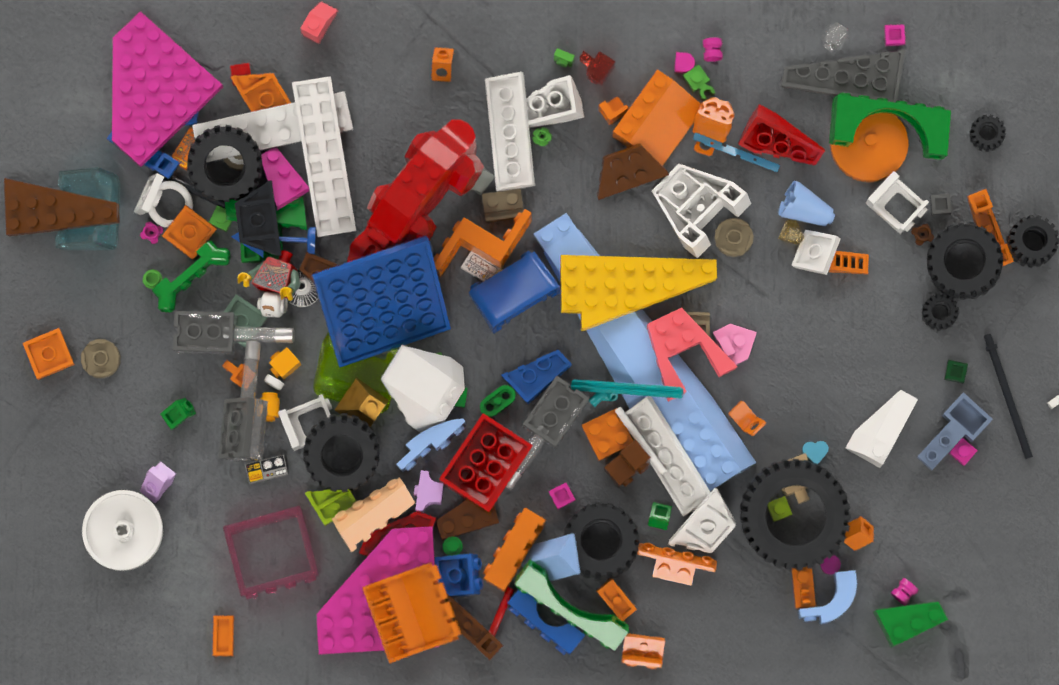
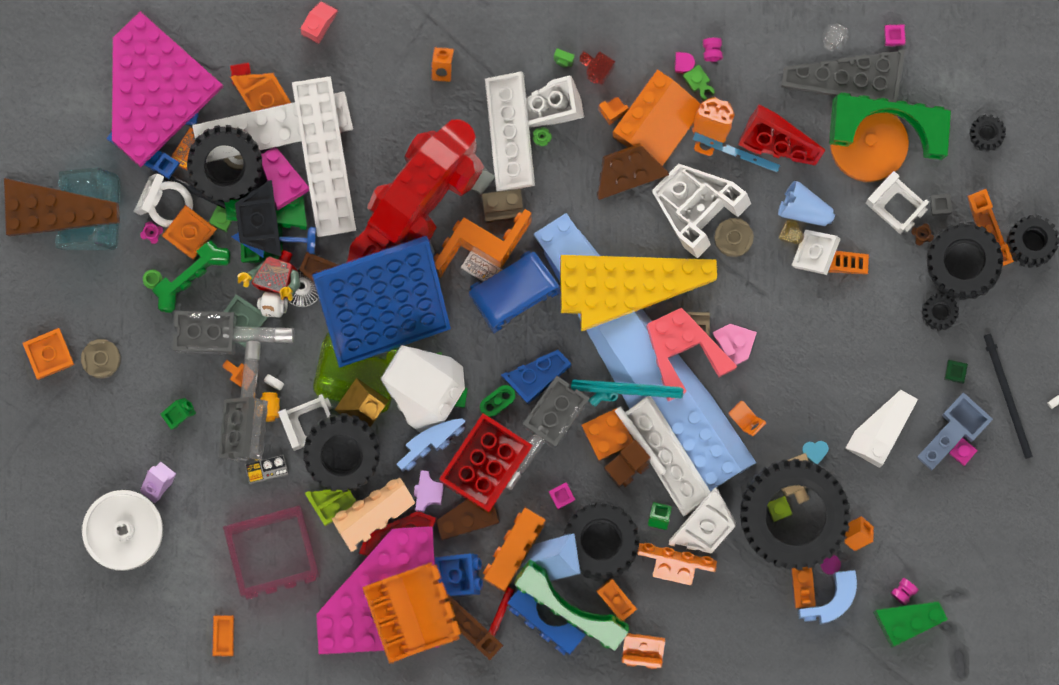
(284, 363): light orange brick -> none
(452, 546): green plate -> none

